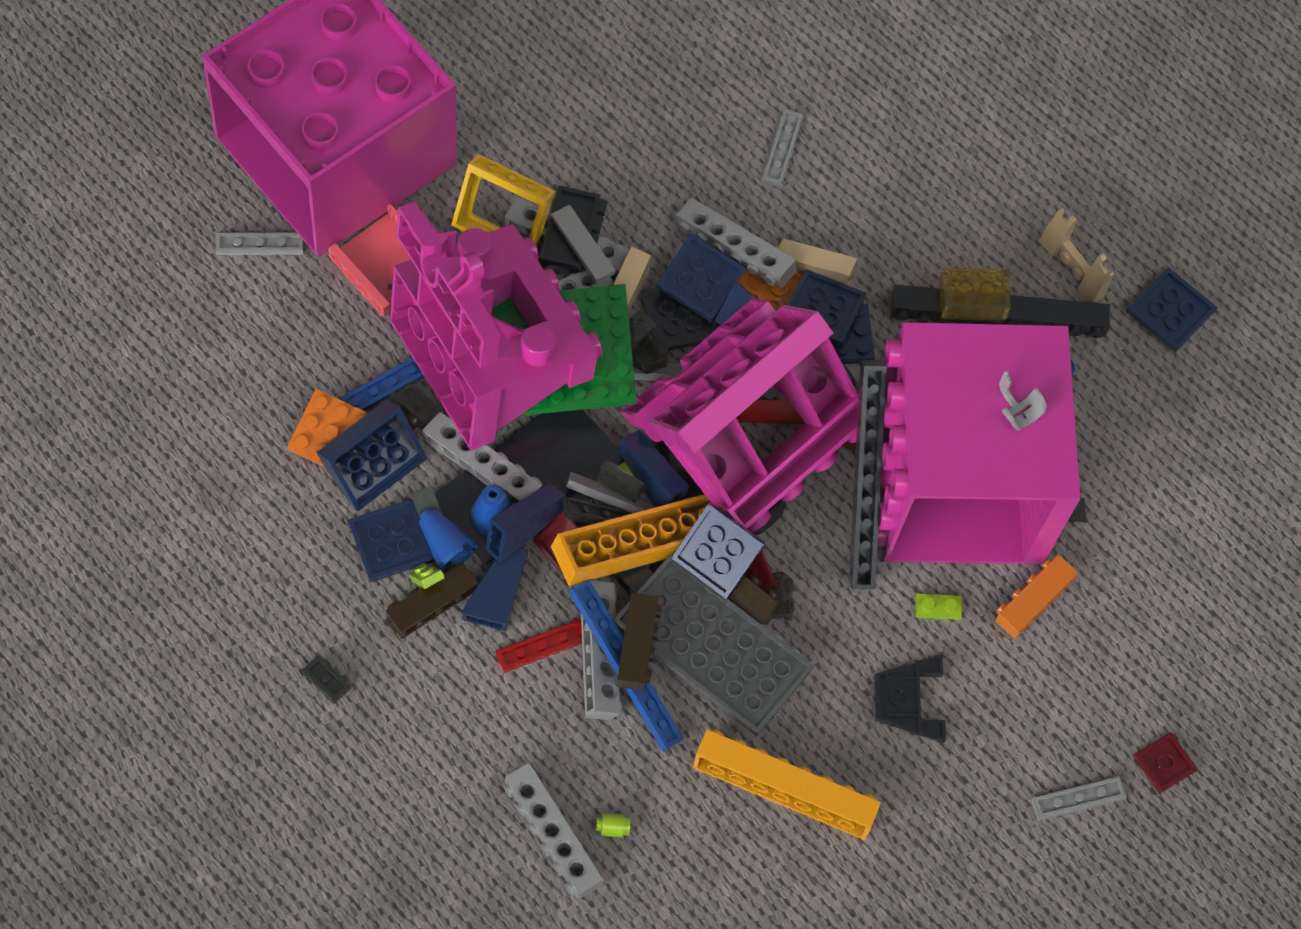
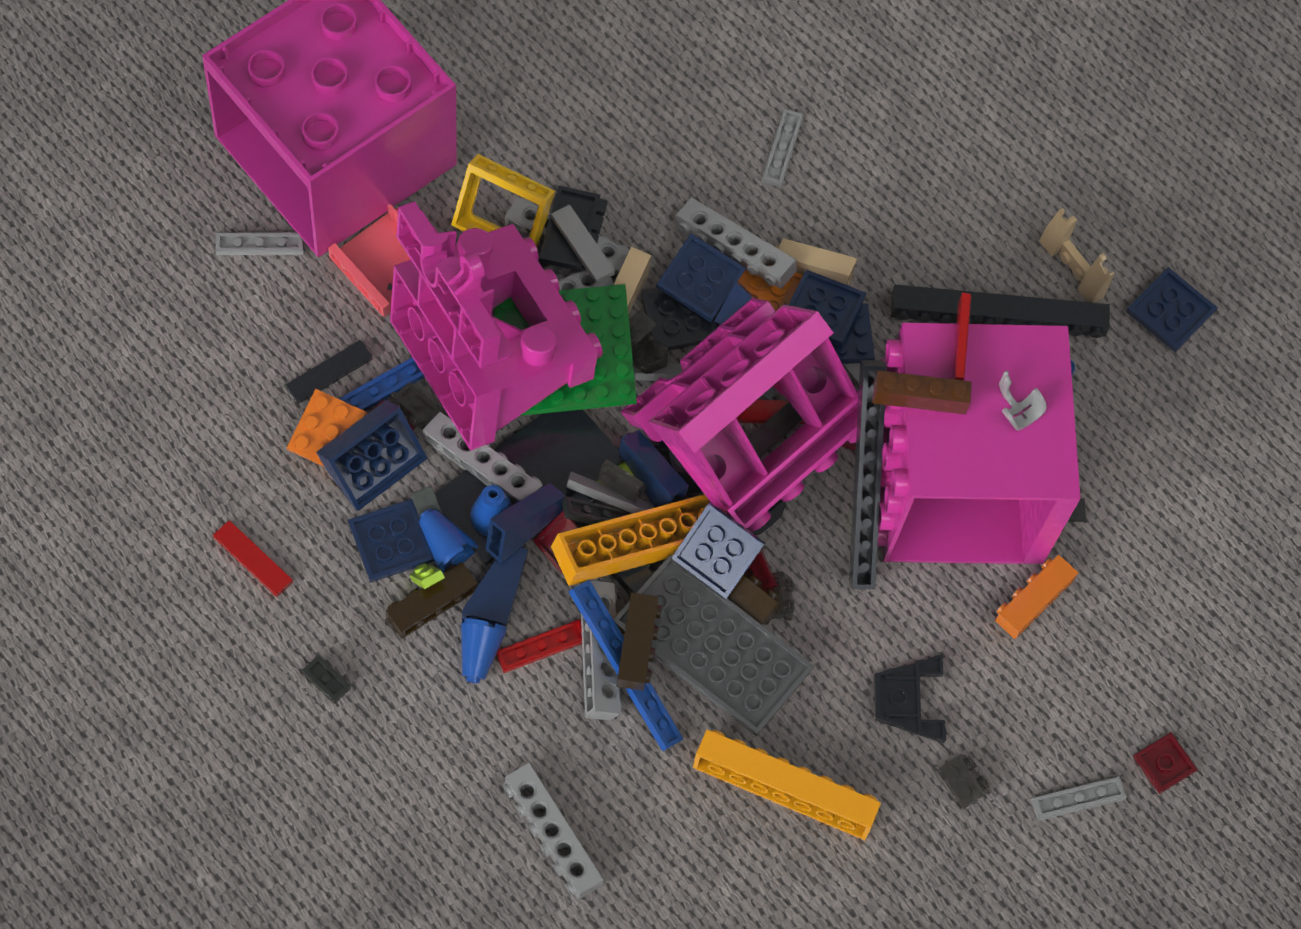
(252, 558): none -> red tile
(329, 371): none -> black tile
(479, 647): none -> blue cone
(613, 825): lime brick -> none
(774, 429): none -> pearl dark grey tile
(922, 392): none -> reddish brown brick
(938, 606): lime plate -> none
(961, 337): none -> red tile
(964, 780): none -> clear smoke bracket
(974, 294): clear yellow brick -> none

